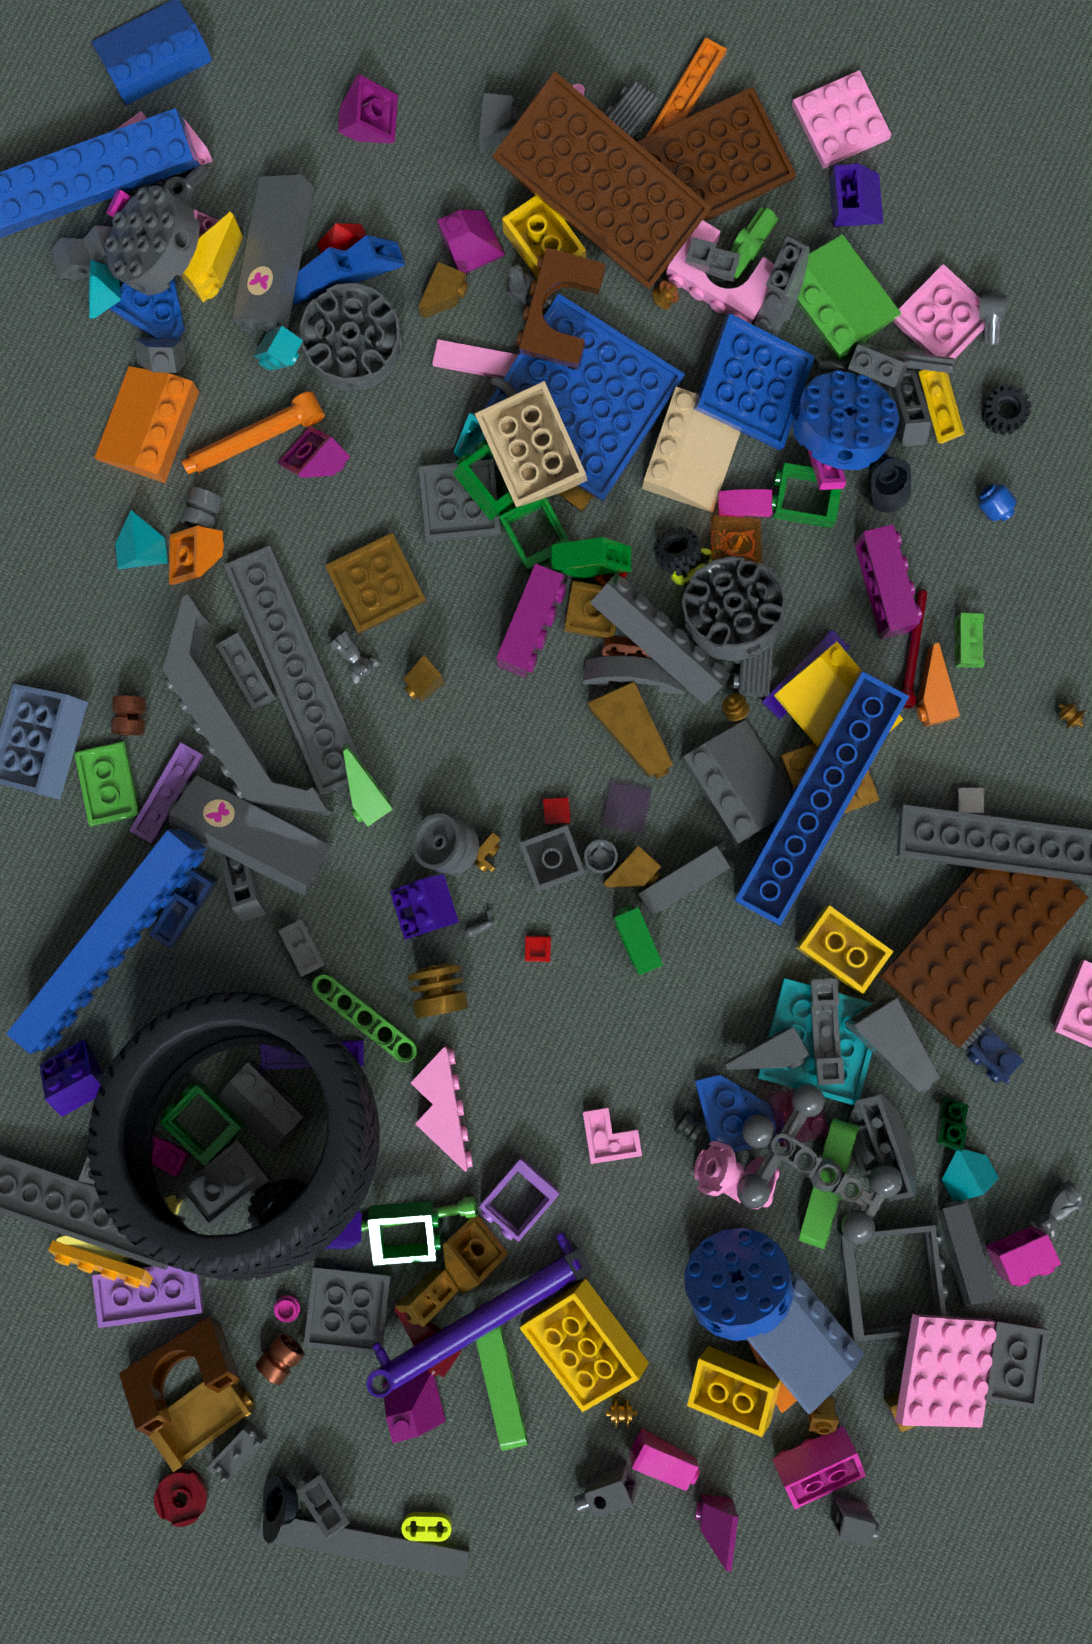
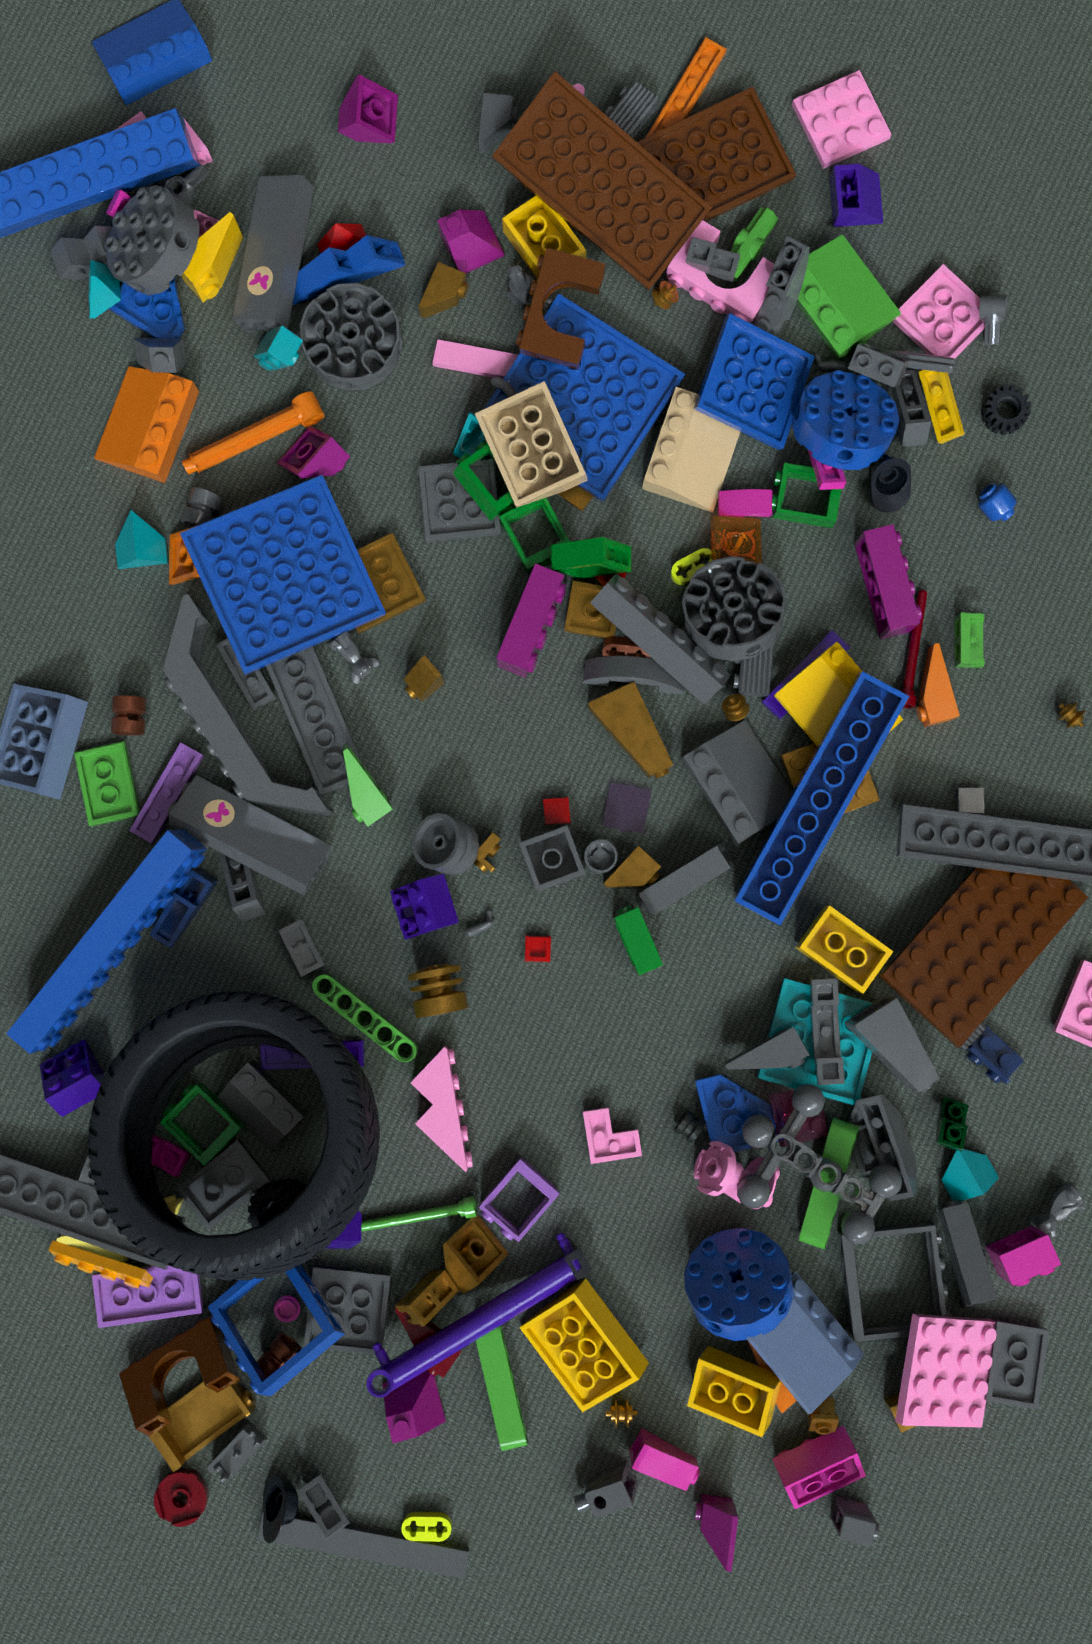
(283, 574): none -> blue plate
(331, 1332): none -> blue window
(397, 1214): green window -> none
(680, 561): black tyre -> none

